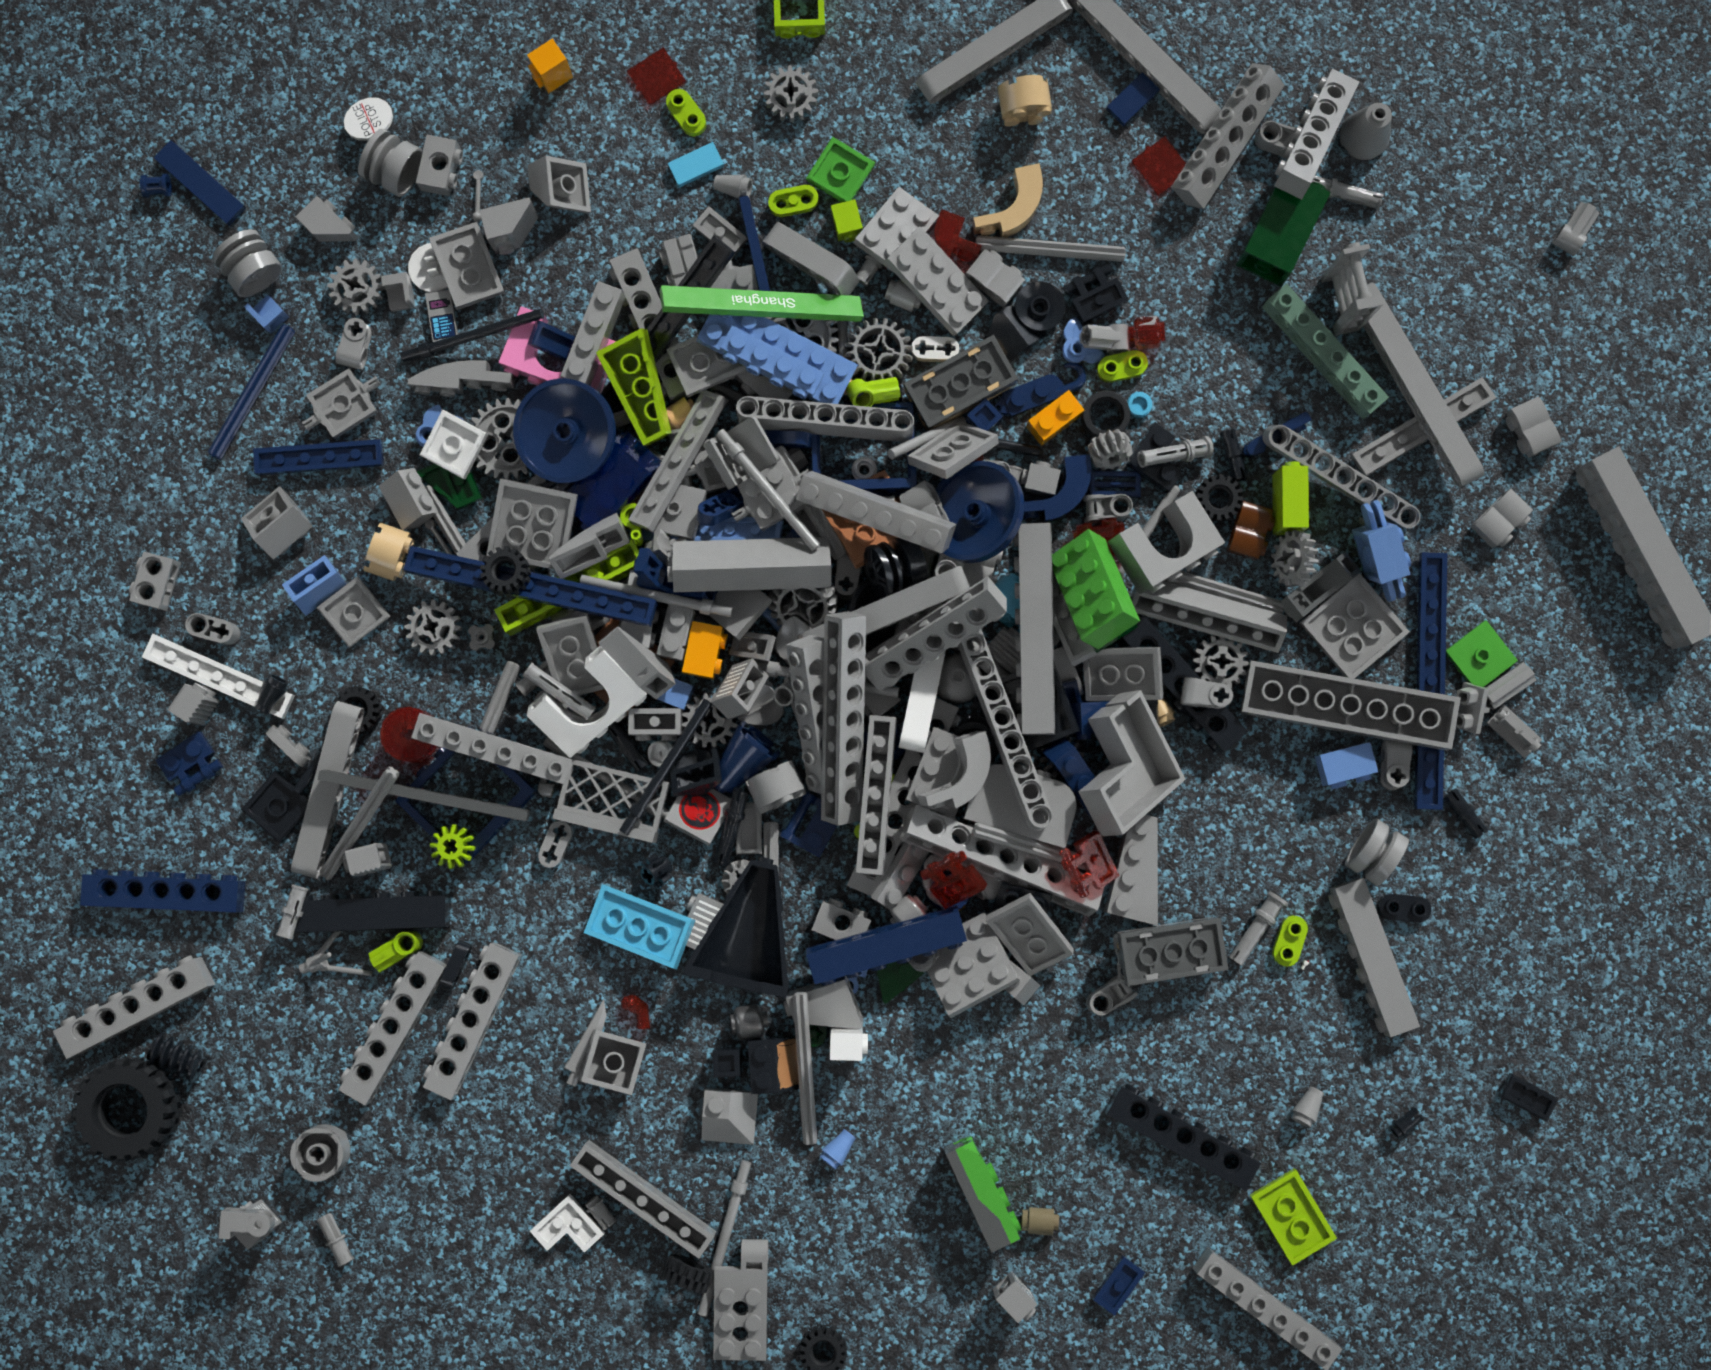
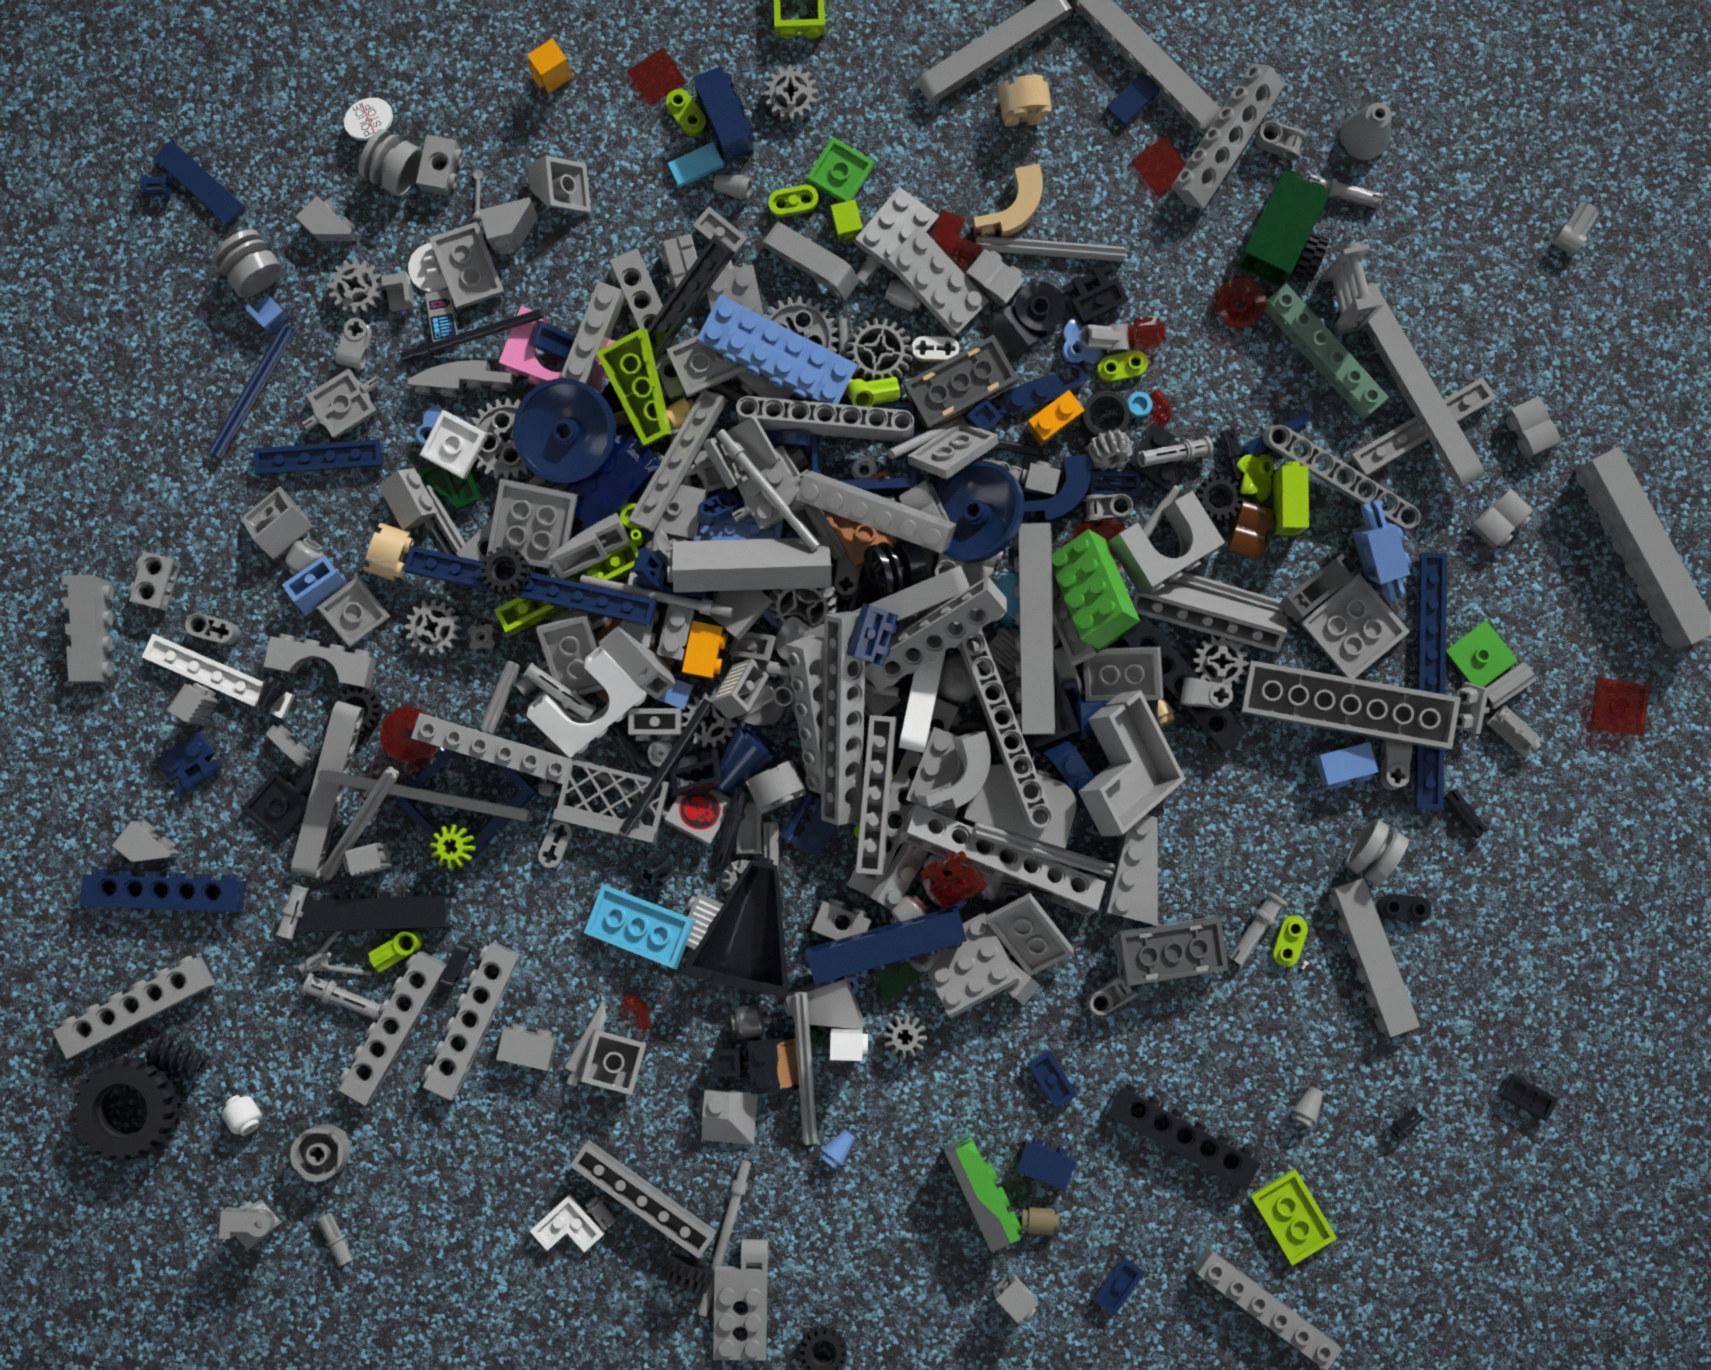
(88, 628): none -> light grey wedge
(141, 843): none -> light grey slope
(241, 1115): none -> white head
(288, 656): none -> light grey arch
(302, 555): none -> light grey head
(329, 988): none -> light grey pin
(527, 1047): none -> light grey brick
(724, 113): none -> dark blue brick
(754, 243): dark blue tile -> none
(760, 303): bright green tile -> none
(873, 634): none -> dark blue plate
(897, 1041): none -> light grey gear
(1046, 1163): none -> dark blue brick
(1052, 1078): none -> dark blue plate
(1096, 860): clear red plate -> none
(1163, 407): none -> clear red arm
(1243, 291): none -> clear red dish
(1256, 475): none -> lime plate
(1294, 558): light grey gear -> none
(1311, 257): none -> black tyre
(1316, 134): light grey brick -> none
(1619, 706): none -> clear red plate

